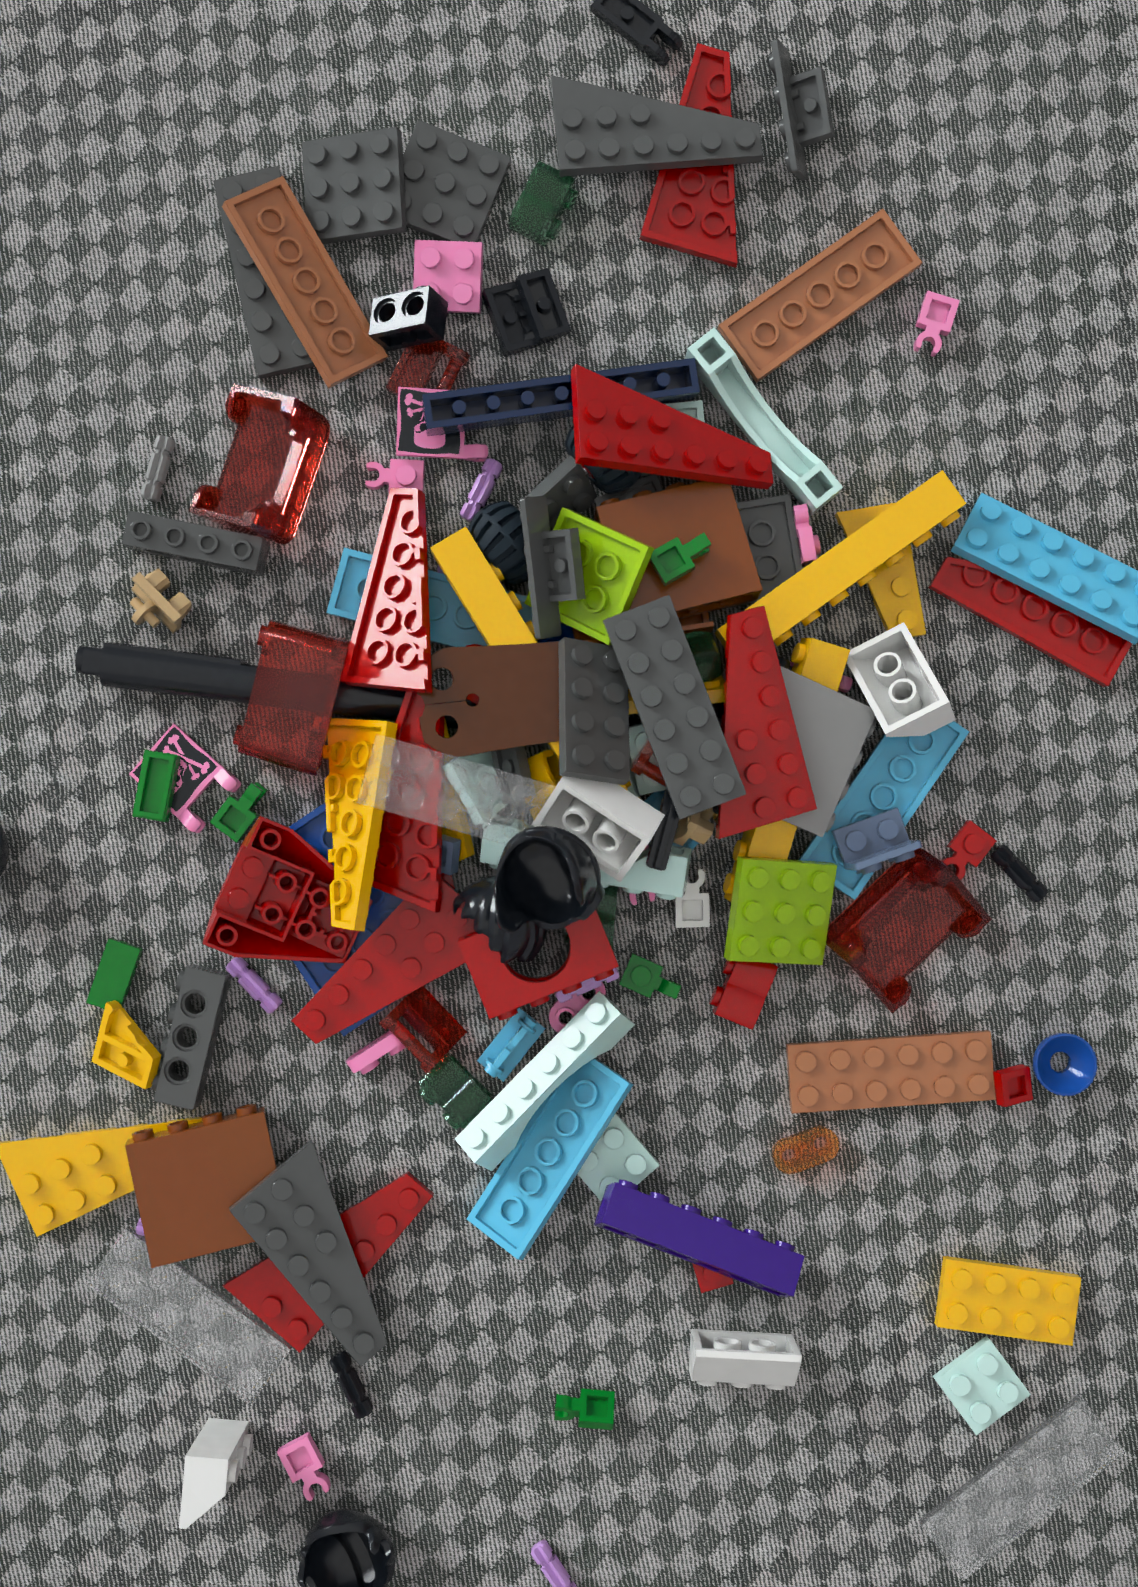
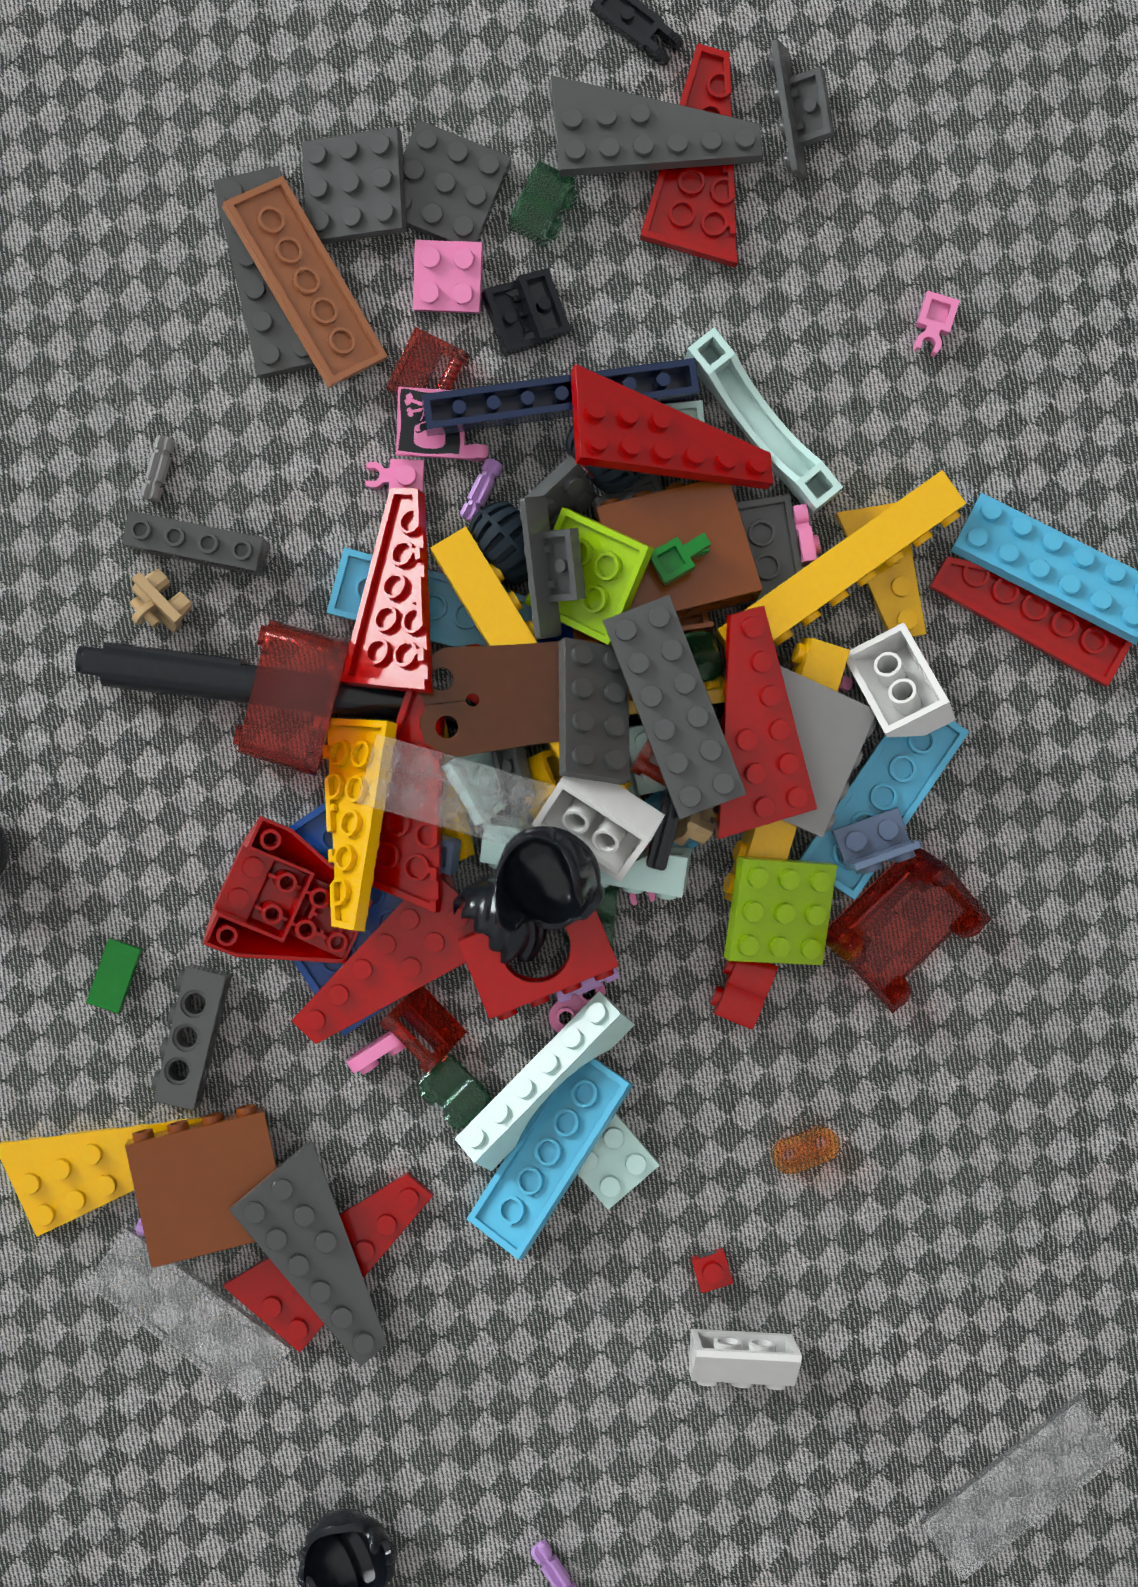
(125, 1048): yellow wing -> none
(156, 786): green tile -> none
(194, 775): flag -> none
(213, 1466): white slope -> none
(236, 814): green plate -> none
(253, 984): lavender axle -> none
(267, 465): clear red windscreen -> none
(301, 1461): bright pink plate -> none
(351, 1384): black axle -> none
(408, 318): black brick -> none
(510, 1045): medium azure hinge -> none
(593, 1408): green plate -> none
(644, 976): green plate -> none
(693, 907): white plate -> none
(699, 1239): dark purple brick -> none
(819, 295): nougat plate -> none
(890, 1071): nougat plate -> none
(969, 847): red plate -> none
(981, 1385): light aqua plate -> none
(1007, 1300): yellow plate -> none
(1013, 1085): red plate -> none
(1019, 873): black axle -> none
(1080, 1068): blue piece -> none

